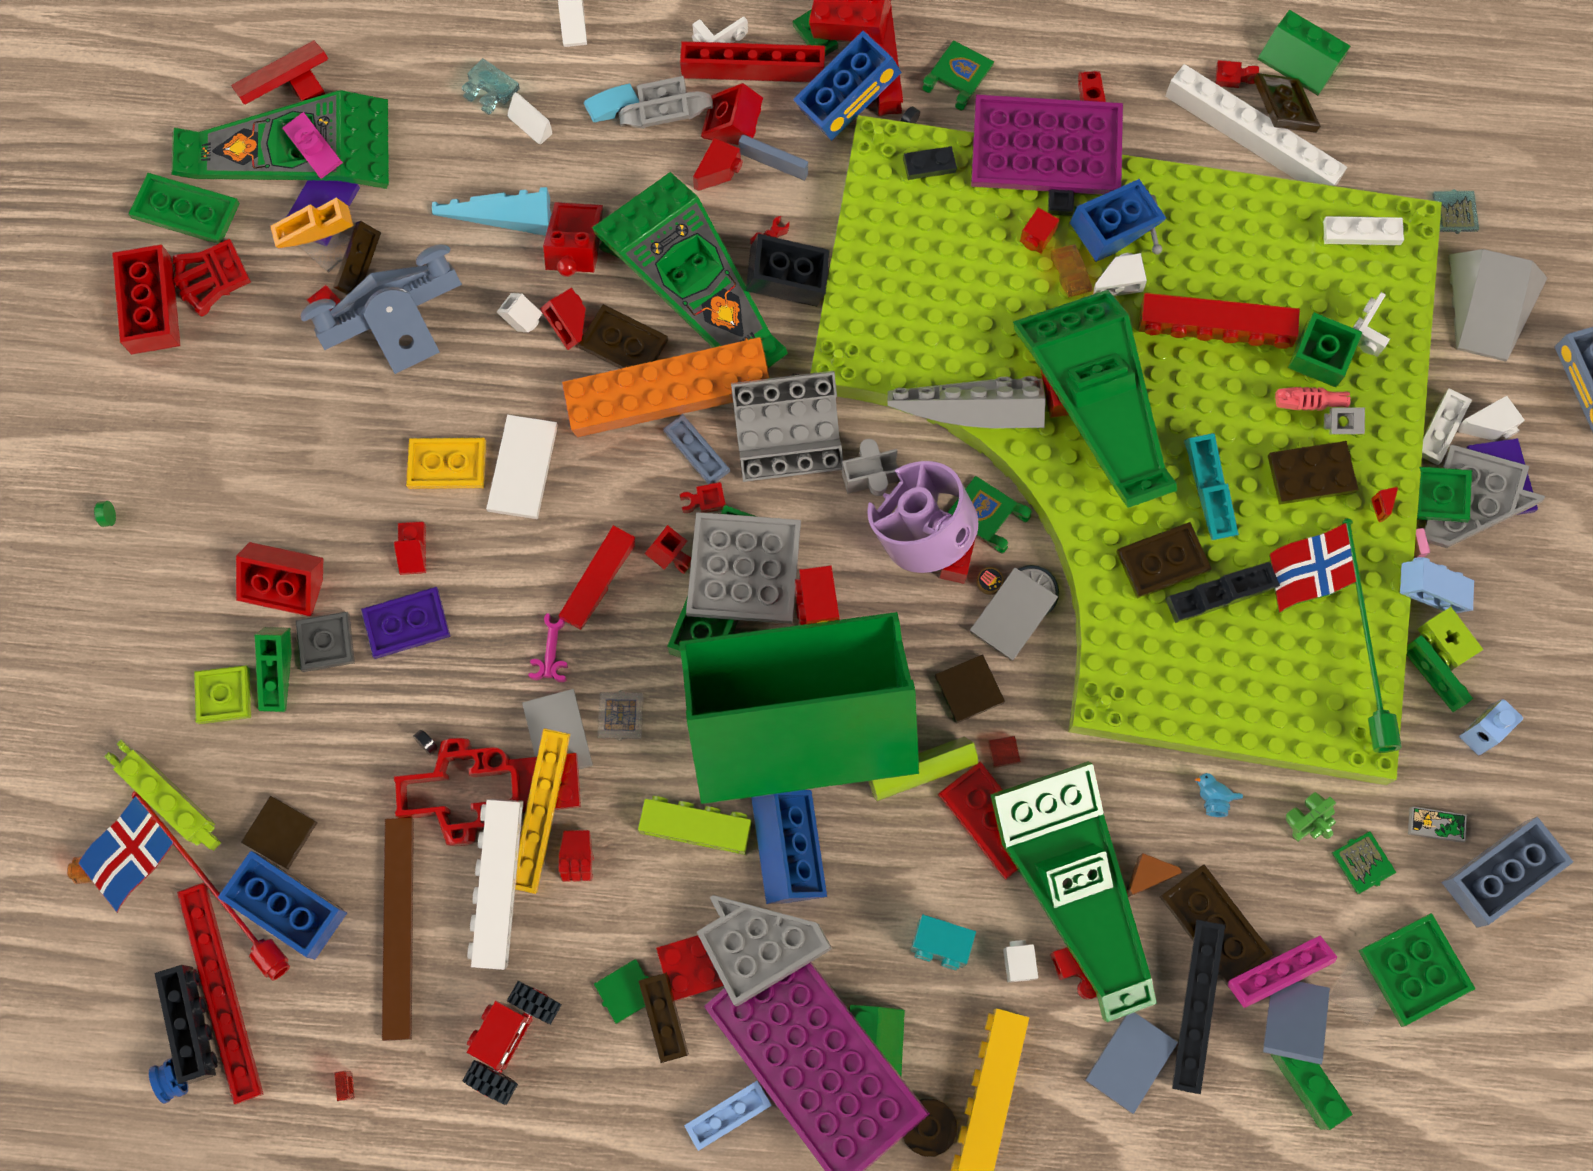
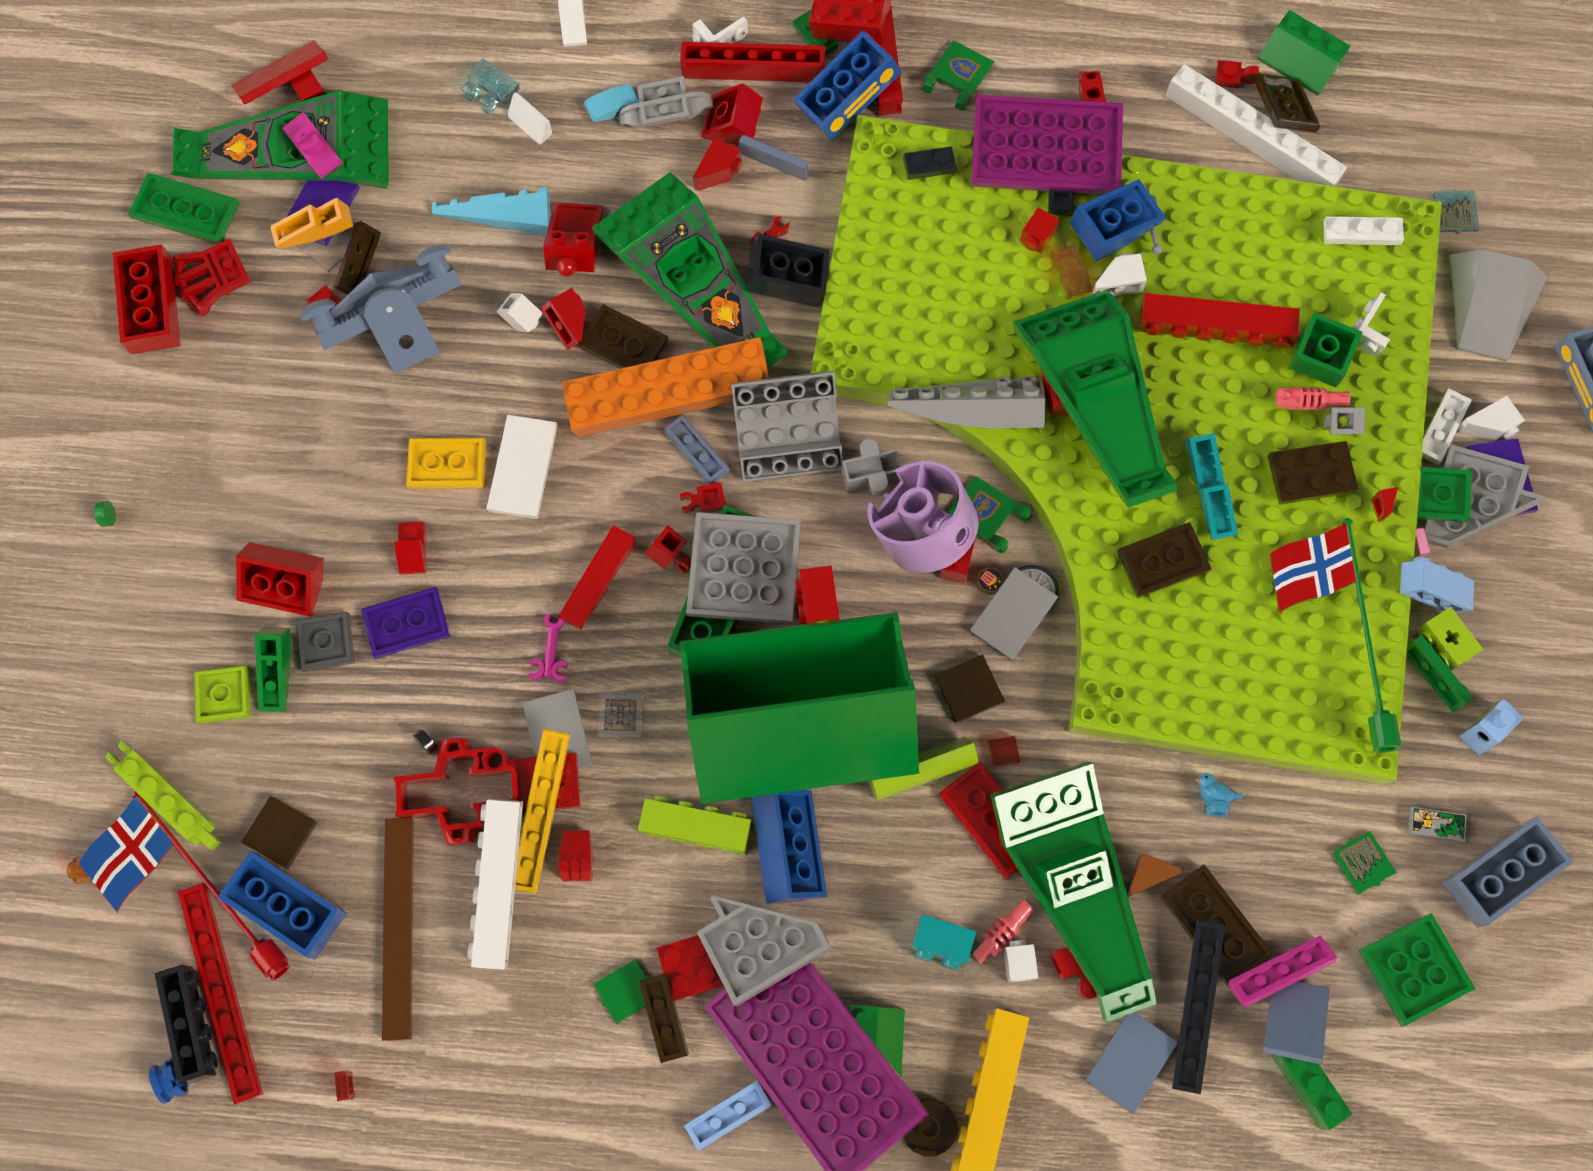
(500, 1038): brick -> none
(911, 115): black tile -> none
(1002, 932): none -> coral hinge
(1222, 592): black slope -> none
(1315, 822): bright green hips -> none

